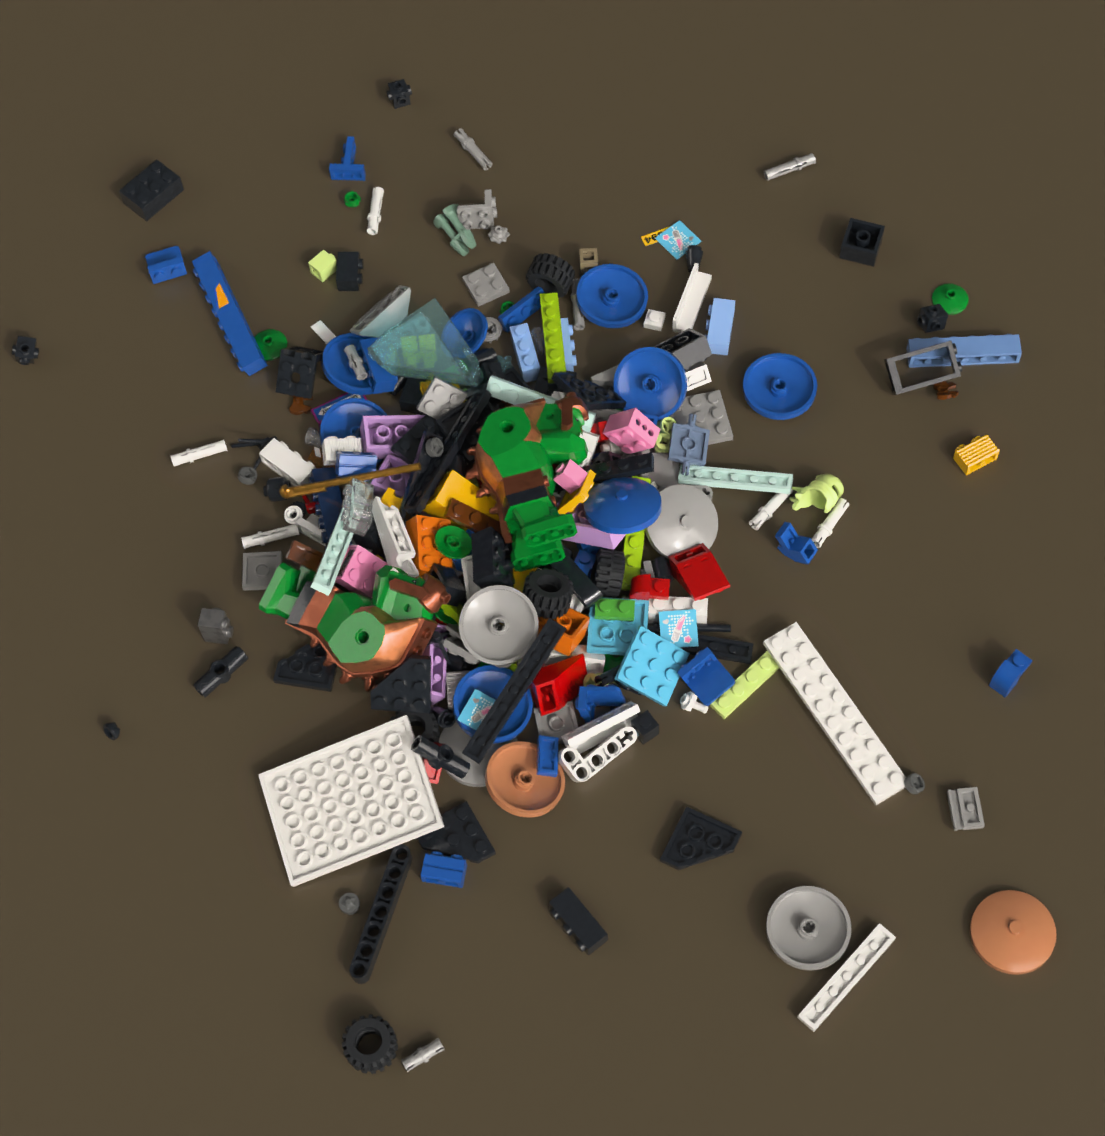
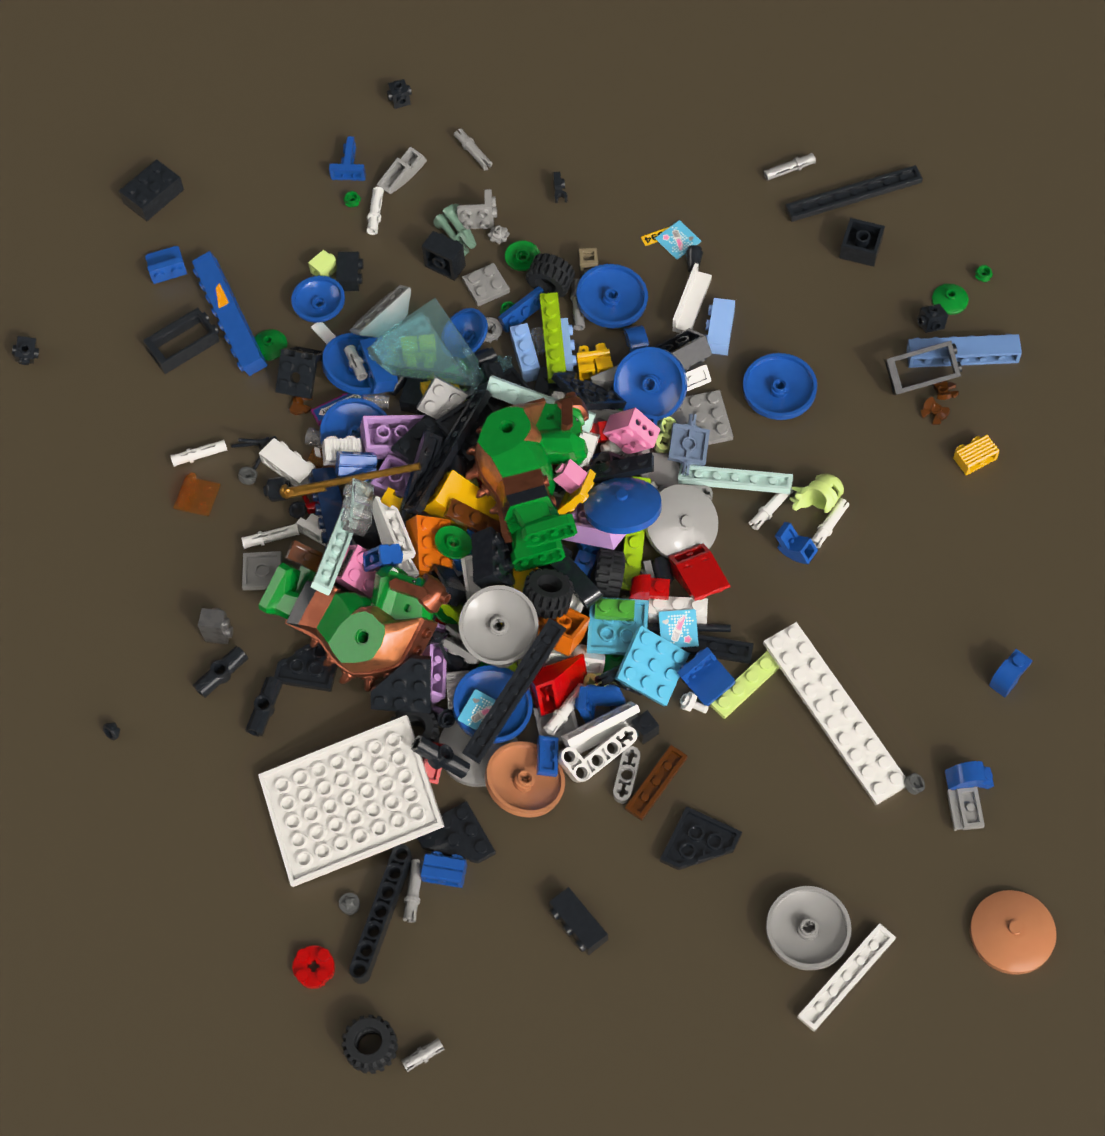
(175, 329): none -> black window
(197, 495): none -> clear orange hinge
(260, 717): none -> black piece
(288, 514): white plate -> none
(316, 292): none -> blue dish
(321, 975): none -> red plate
(379, 399): none -> clear cone
(382, 555): none -> blue brick
(402, 171): none -> light grey slope
(412, 899): none -> light grey pin
(434, 447): dark grey tile -> none
(443, 255): none -> black brick
(520, 250): none -> green dish
(559, 184): none -> black plate
(560, 715): none -> white pin
(588, 360): none -> yellow hips
(618, 786): none -> light grey beam
(636, 337): none -> blue brick
(654, 320): white plate -> none
(656, 782): none -> reddish brown plate
(853, 193): none -> black plate
(931, 406): none -> reddish brown piece
(969, 775): none -> blue brick
(986, 270): none -> green plate

